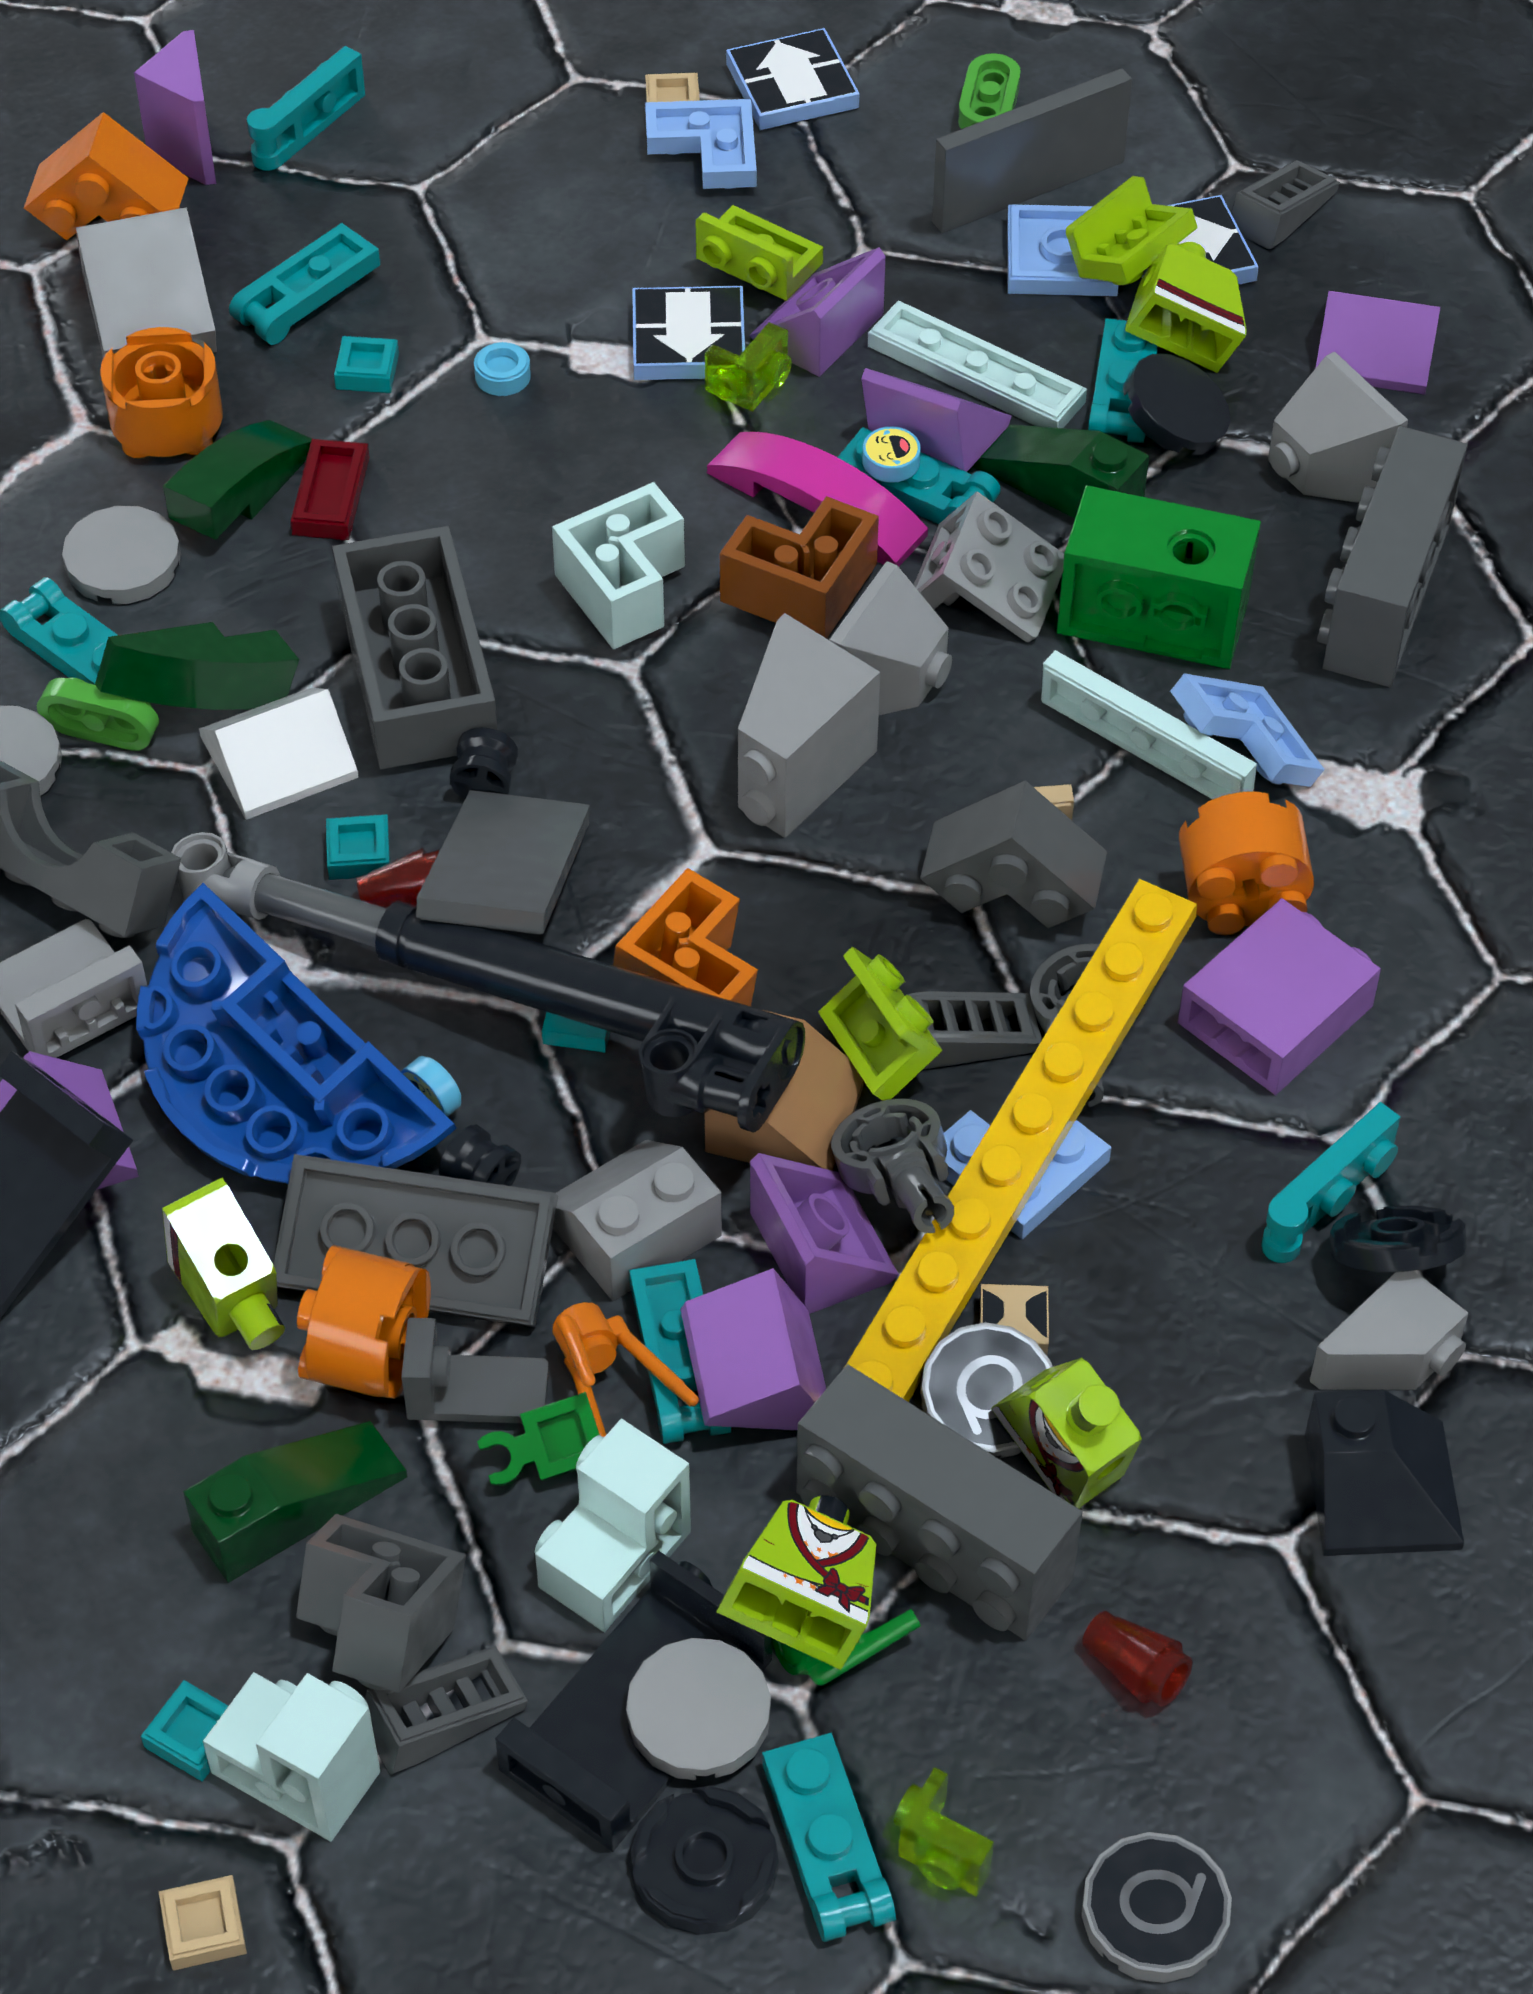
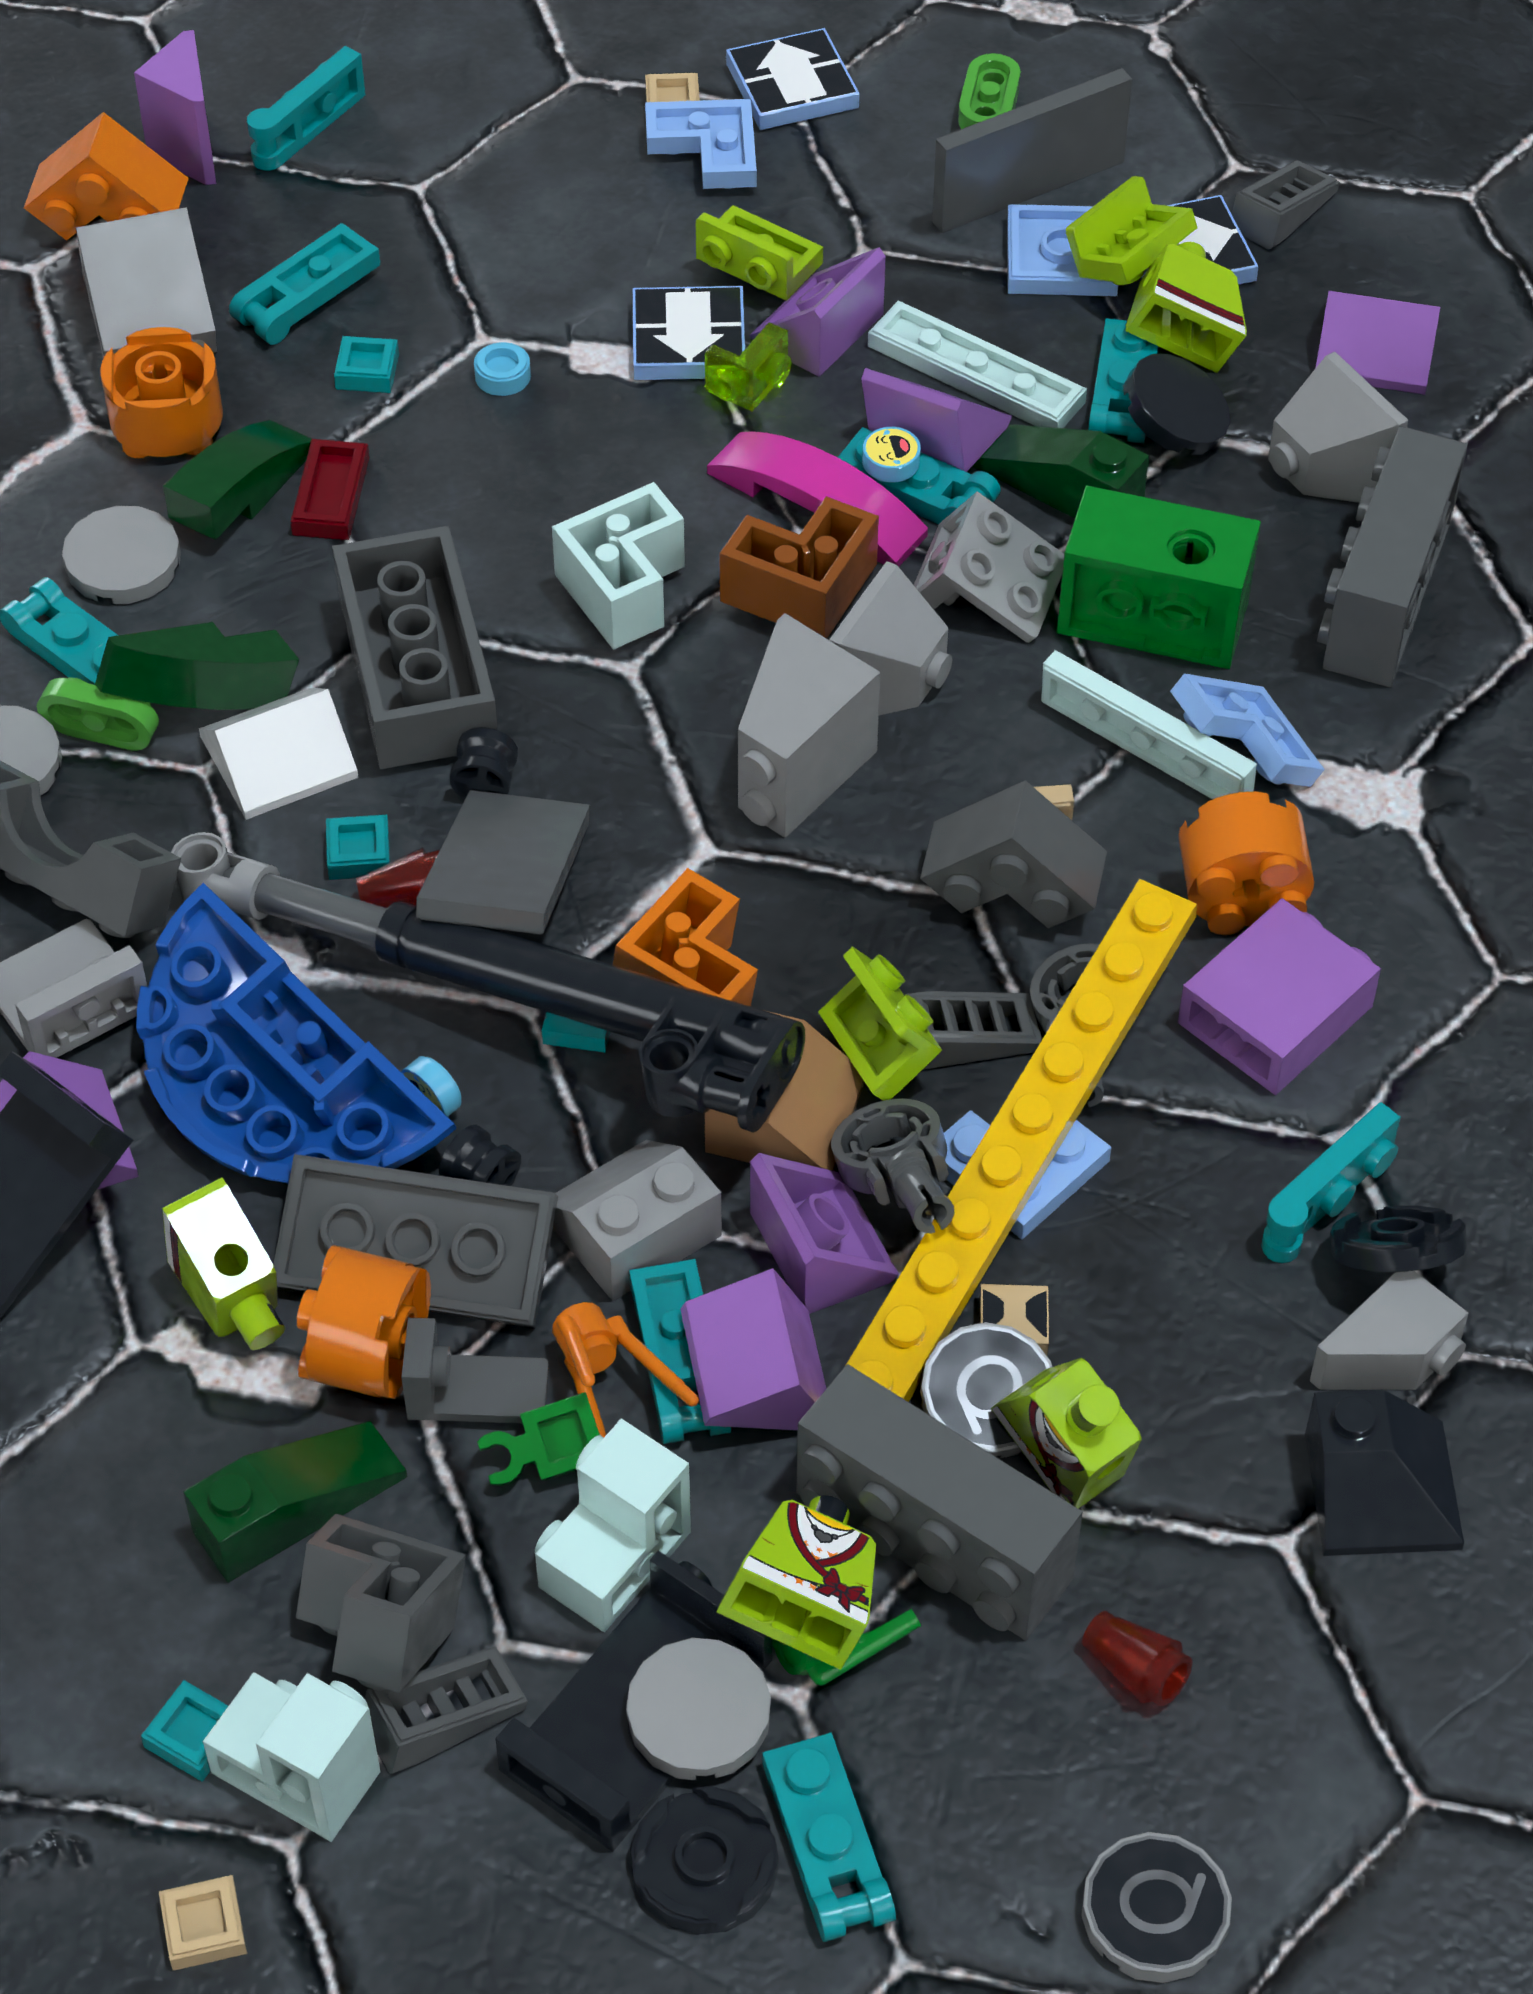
(941, 1847): clear neon green bracket -> none

